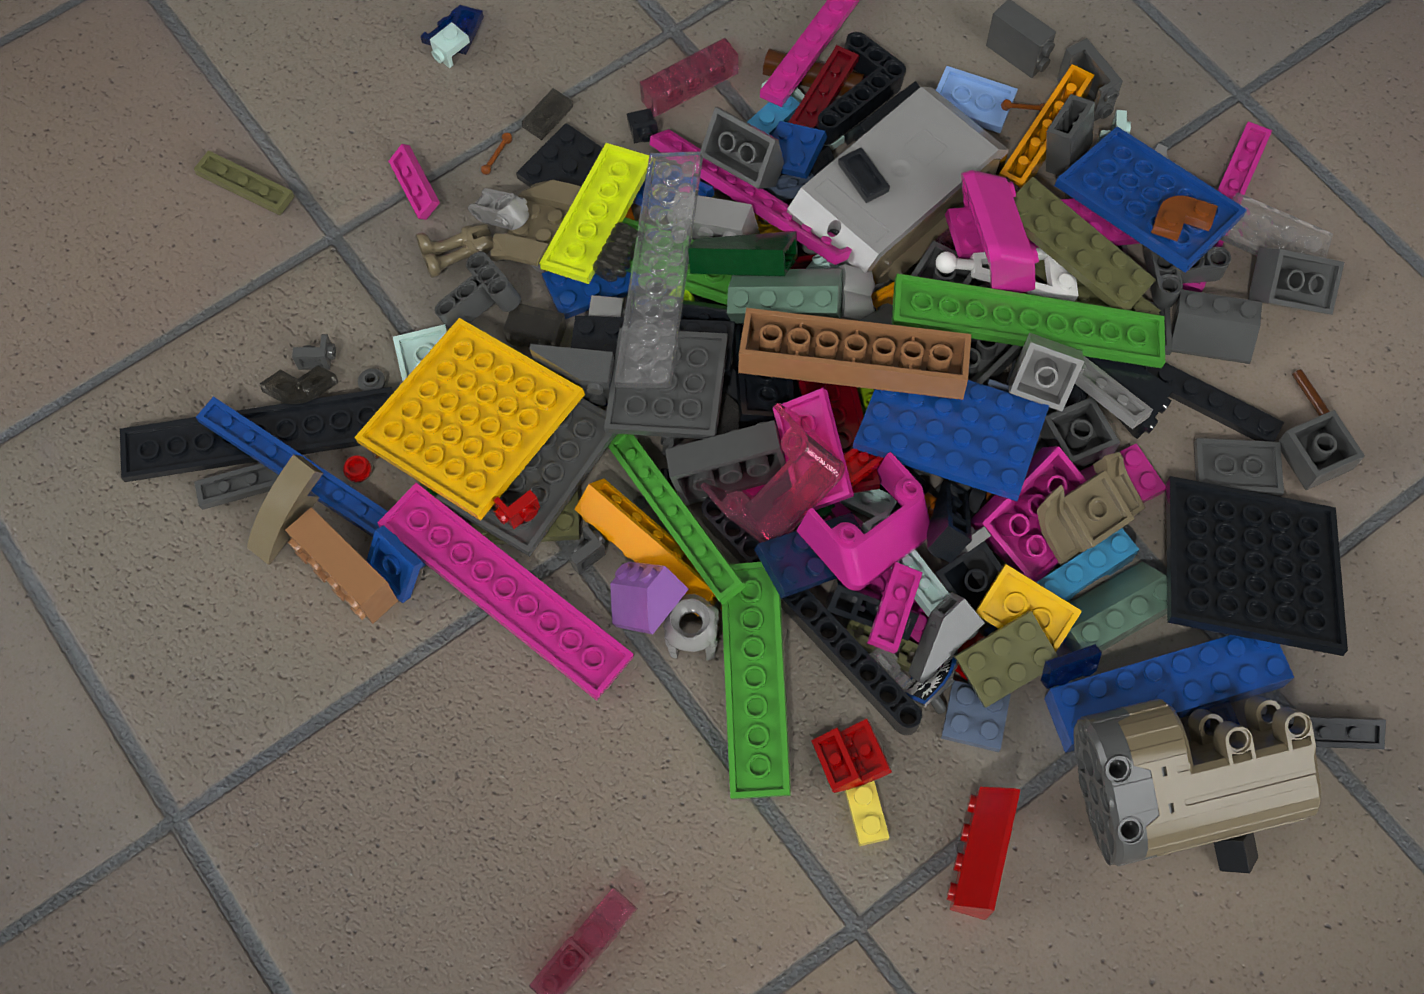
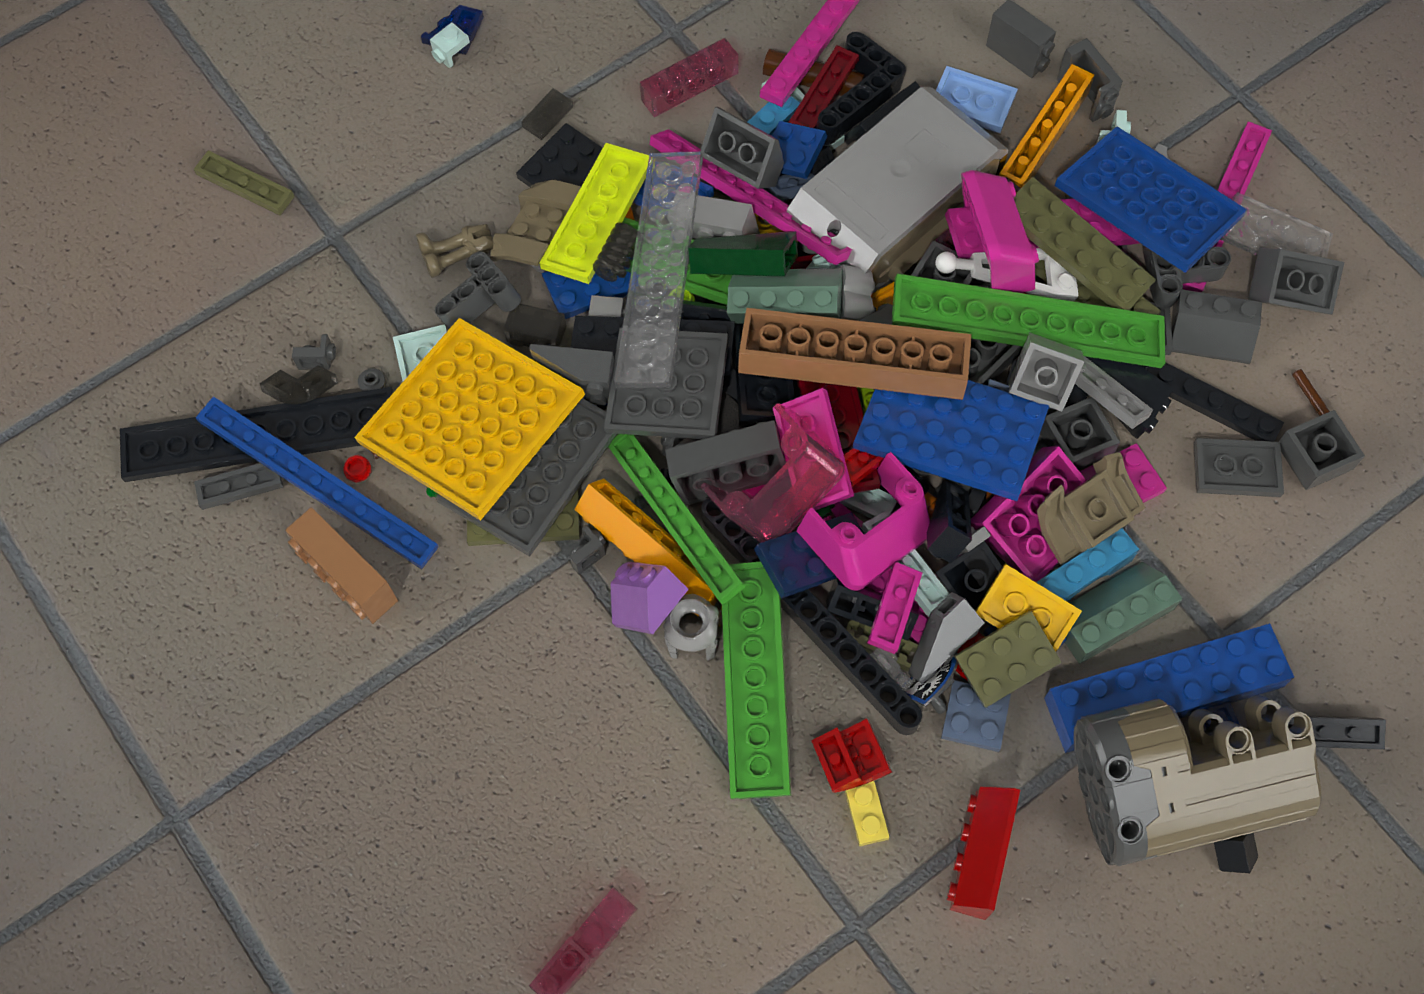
(282, 506): dark tan slope -> none
(394, 562): blue plate -> none
(414, 181): dark pink plate -> none
(500, 209): light grey piece -> none
(506, 139): dark orange hinge -> none
(507, 591): dark pink plate -> none
(521, 510): red bracket -> none
(642, 125): black bracket -> none
(863, 175): black tile -> none
(1007, 104): dark orange hinge -> none
(1069, 134): dark grey brick -> none
(1071, 666): clear blue plate -> none
(1182, 210): dark orange plate -> none
(1254, 566): black plate -> none

